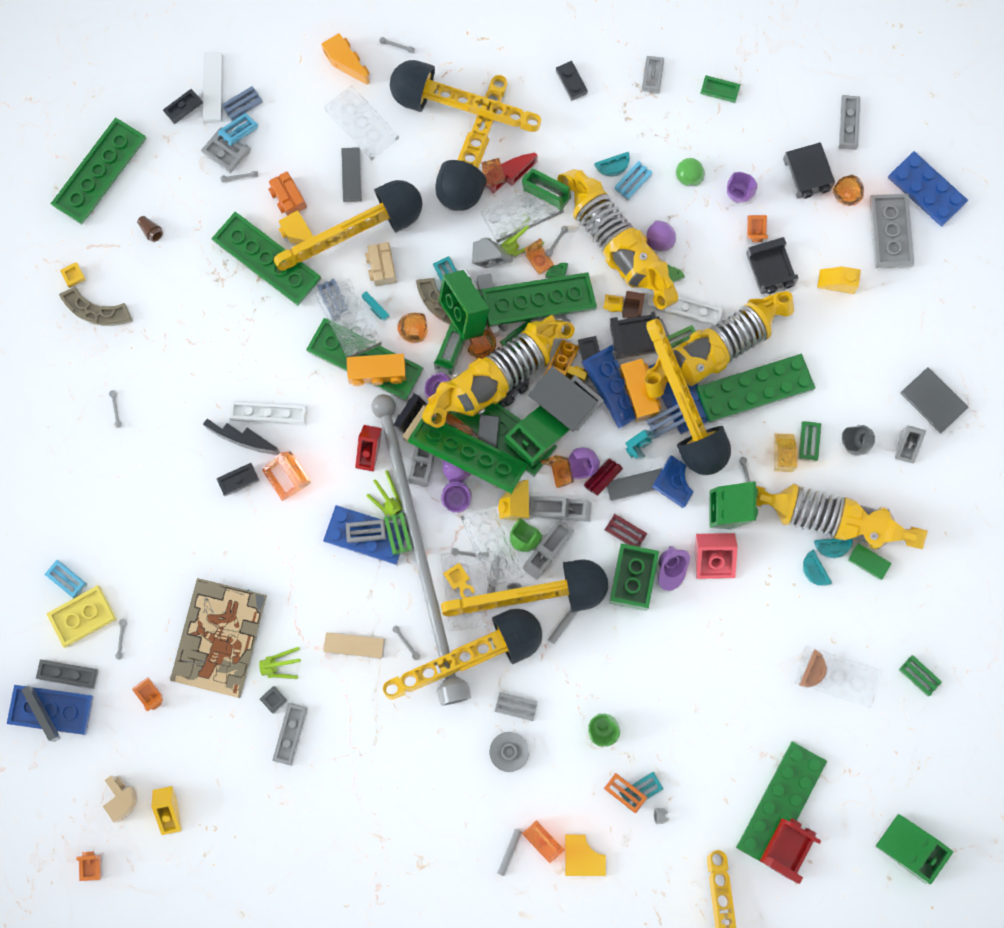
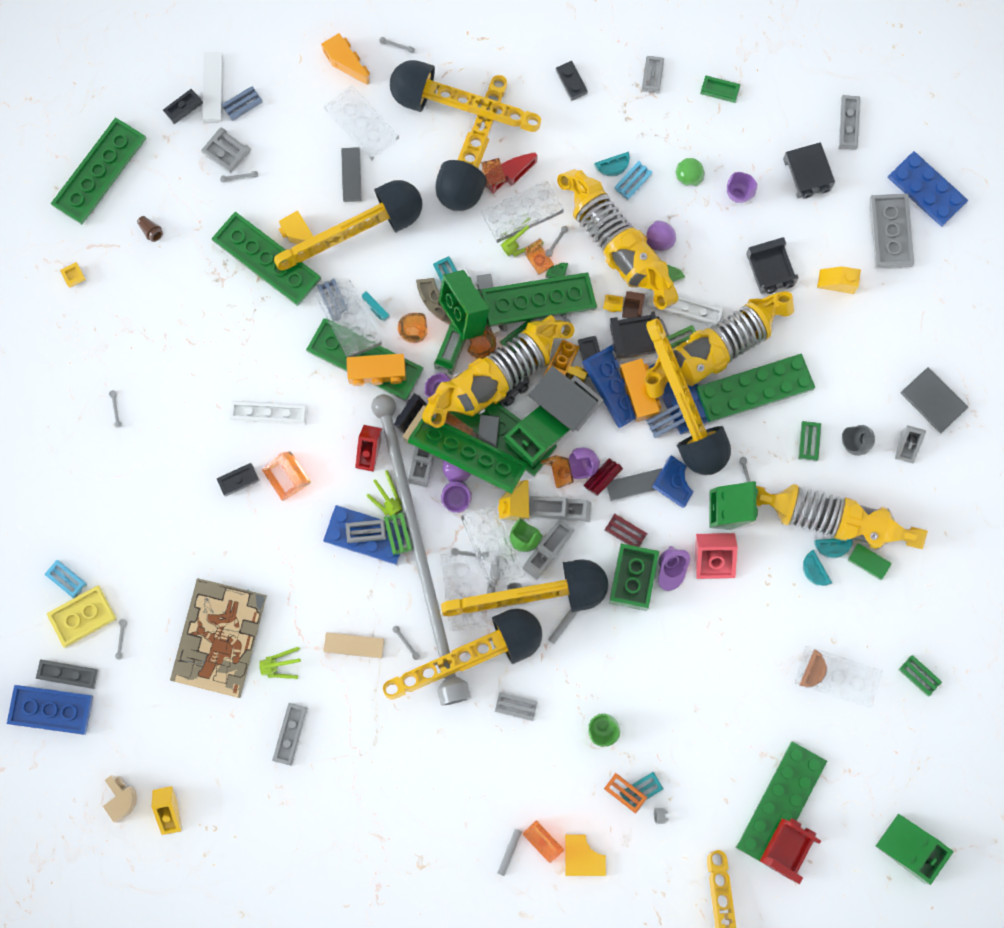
(41, 714): dark grey tile -> none
(89, 866): orange bracket -> none
(93, 313): dark tan tile -> none
(148, 694): orange bracket -> none
(240, 131): medium azure tile -> none
(247, 439): black slope -> none
(273, 699): dark grey tile -> none
(287, 194): orange brick -> none
(381, 264): tan brick -> none
(457, 579): yellow plate -> none
(489, 253): light grey slope -> none
(517, 744): light grey dish -> none
(546, 188): green window -> none
(640, 440): teal bracket -> none
(757, 227): orange bracket -> none
(785, 452): clear yellow slope -> none
(849, 190): clear orange hair -> none

